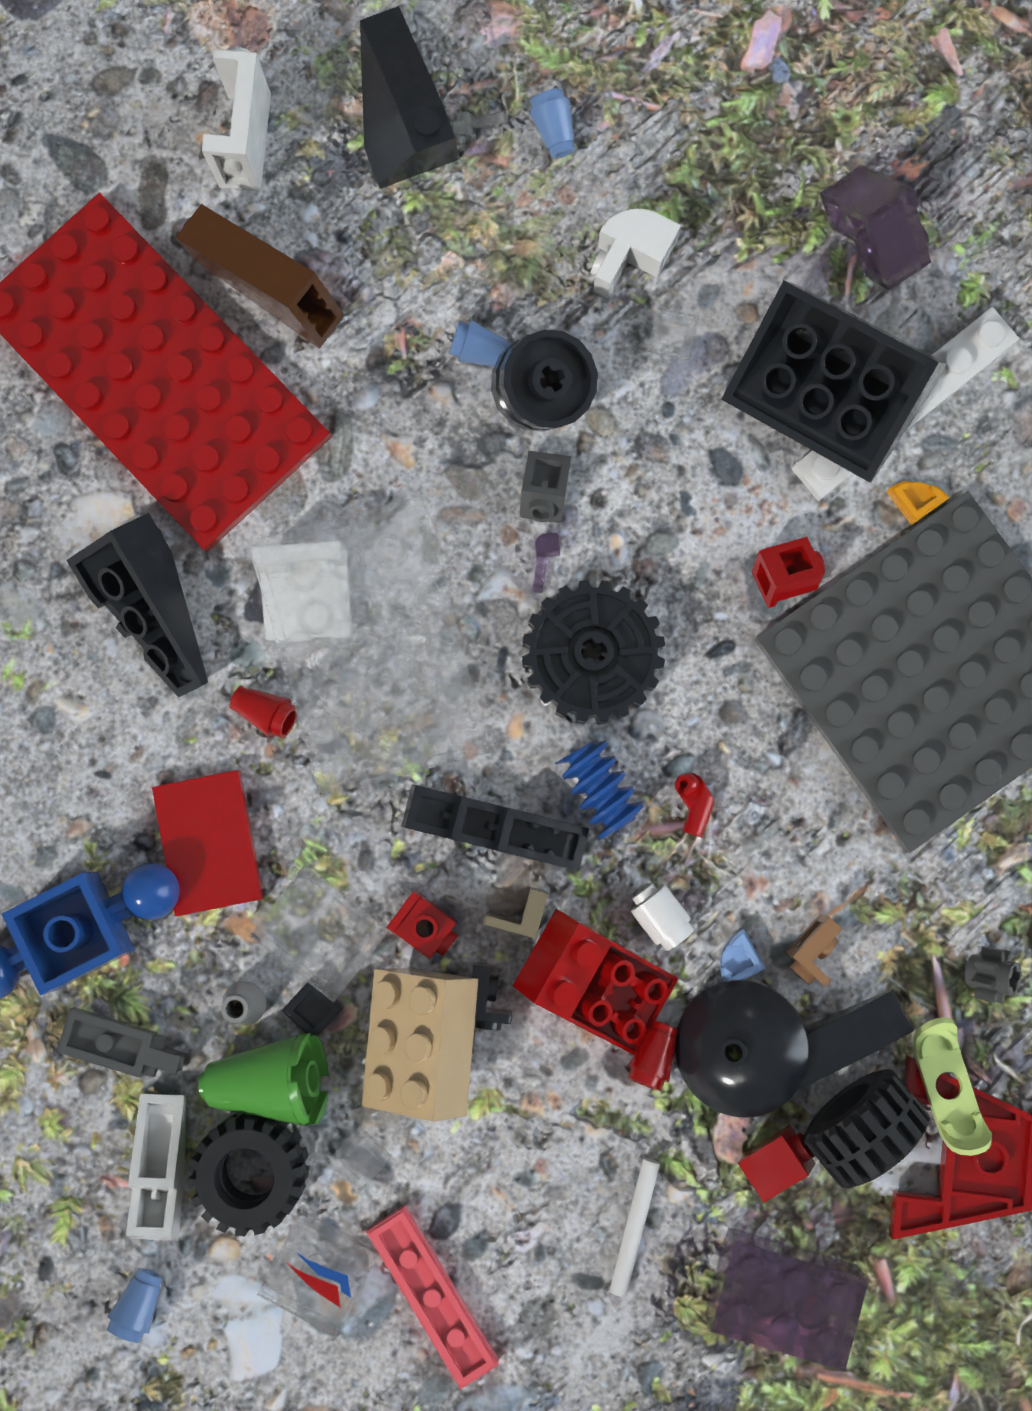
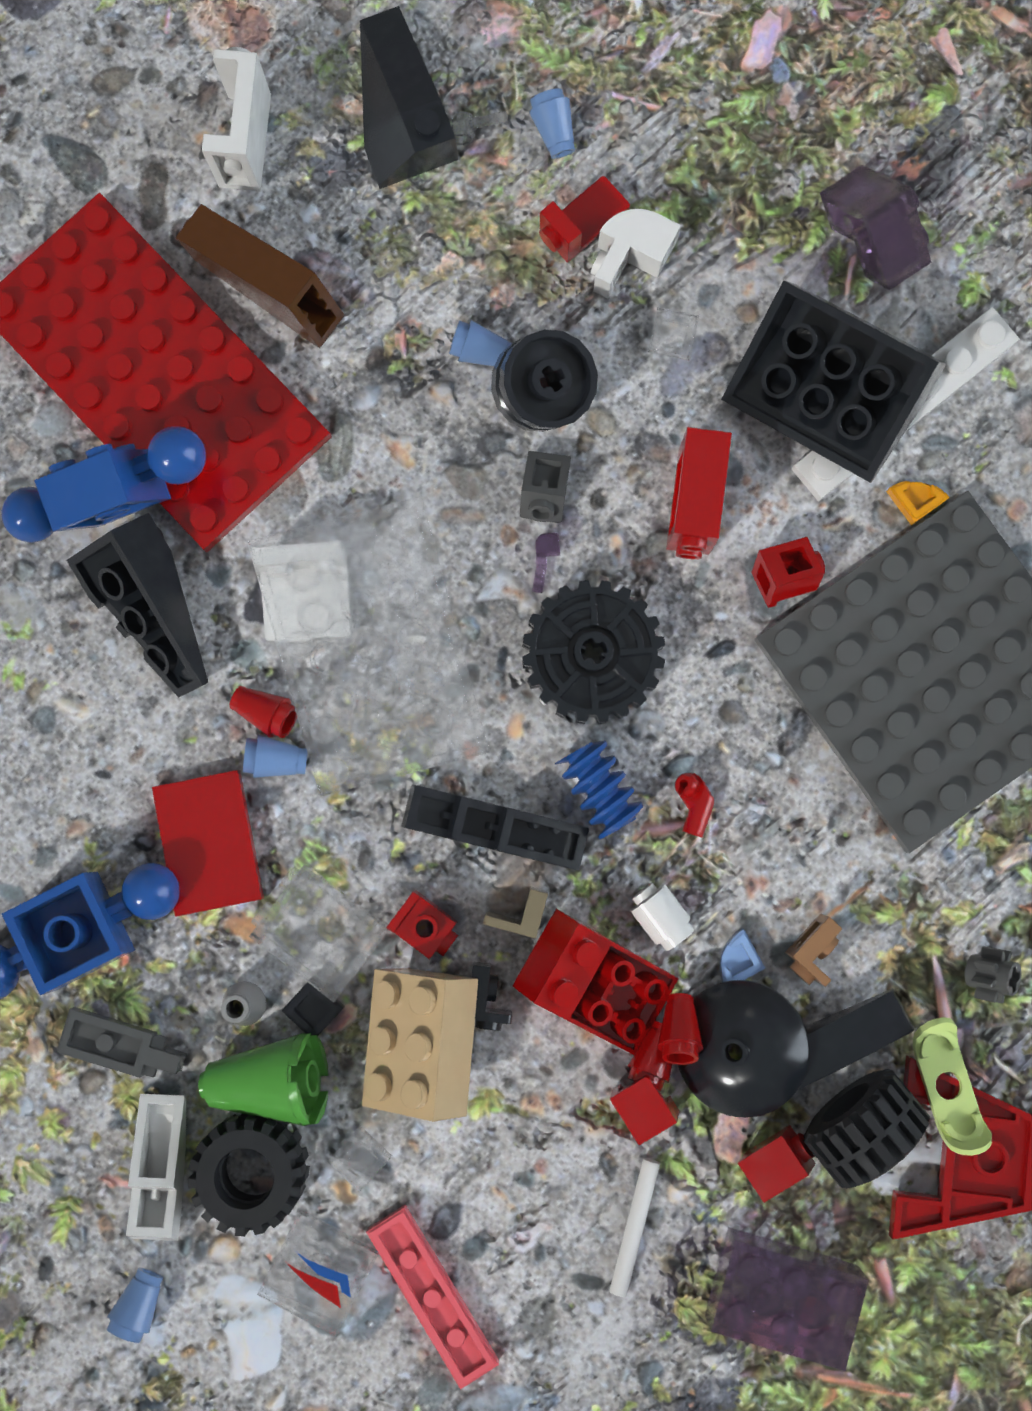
(104, 485): none -> blue brick
(273, 758): none -> medium blue cone
(580, 221): none -> red bracket
(644, 1109): none -> red panel
(680, 1031): none -> red cone
(698, 492): none -> red window

